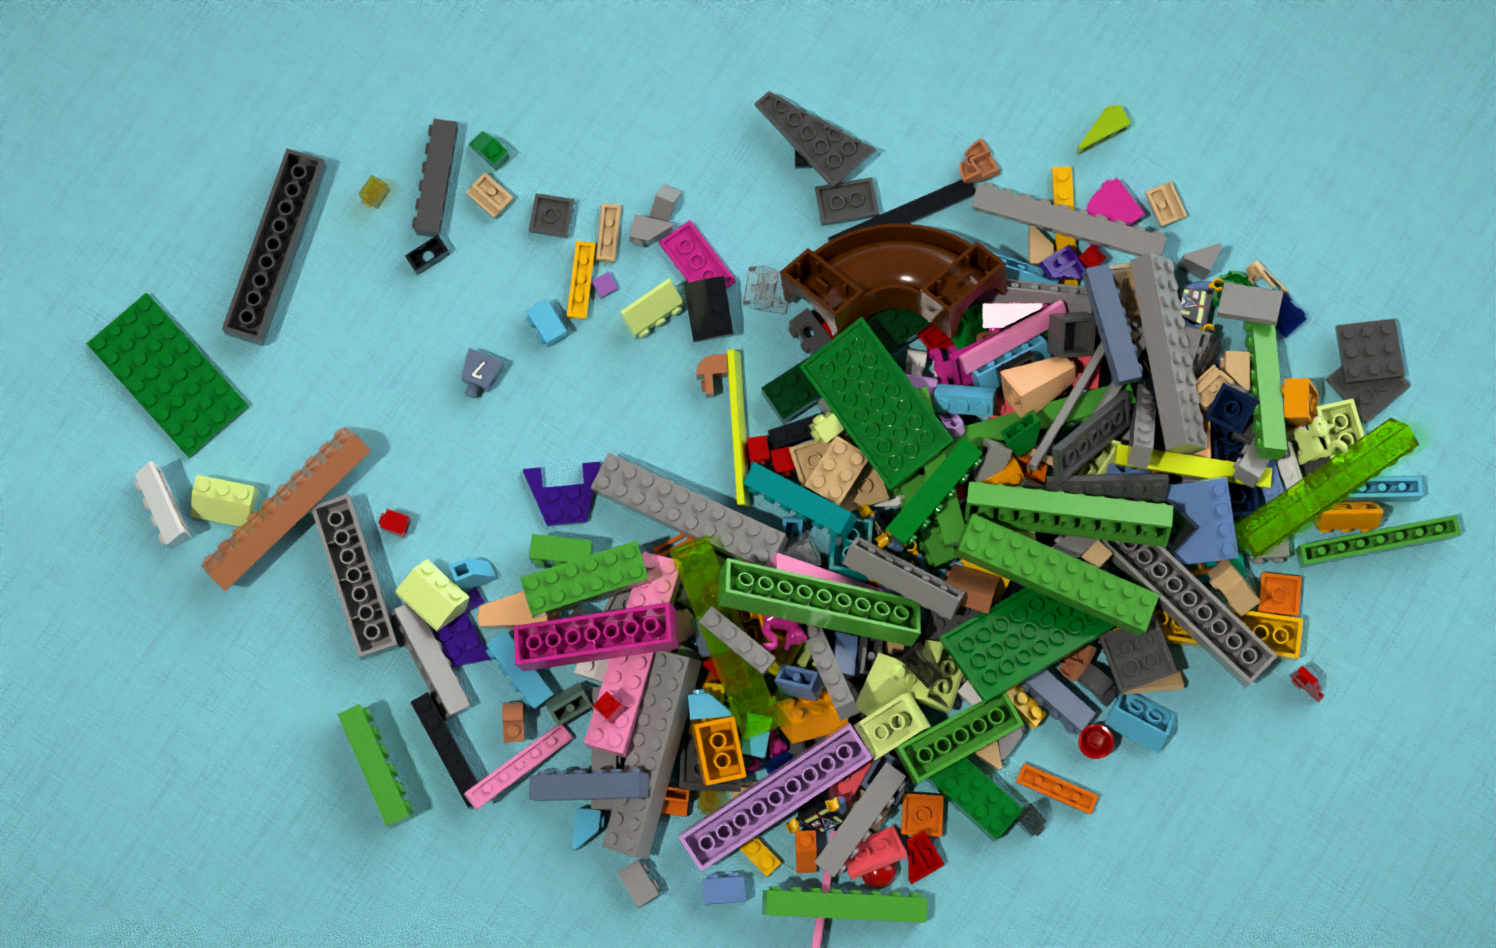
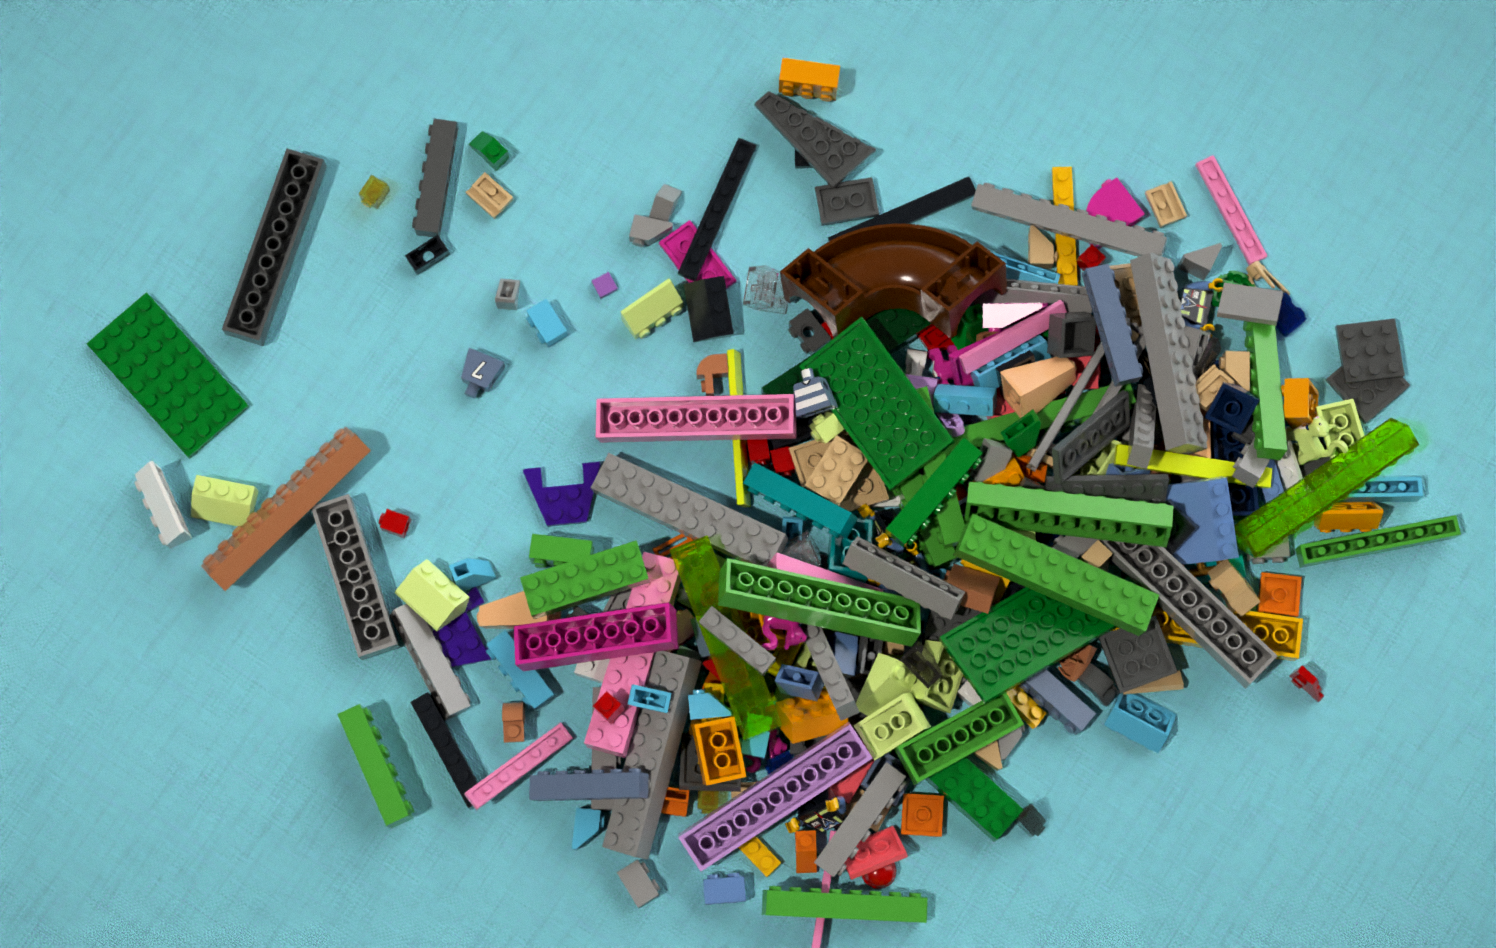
(507, 294): none -> light grey slope
(551, 215): dark grey plate -> none
(568, 704): sand green brick -> none
(581, 280): yellow plate -> none
(608, 233): tan tile -> none
(649, 698): none -> medium azure slope
(696, 418): none -> bright pink brick
(716, 209): none -> black tile
(809, 79): none -> light orange brick
(812, 395): none -> sand blue torso
(921, 857): red wing -> none
(978, 163): nougat brick -> none
(1056, 789): orange plate -> none
(1063, 265): dark purple wing -> none
(1095, 741): red helmet -> none
(1110, 124): lime slope -> none
(1231, 210): none -> bright pink tile

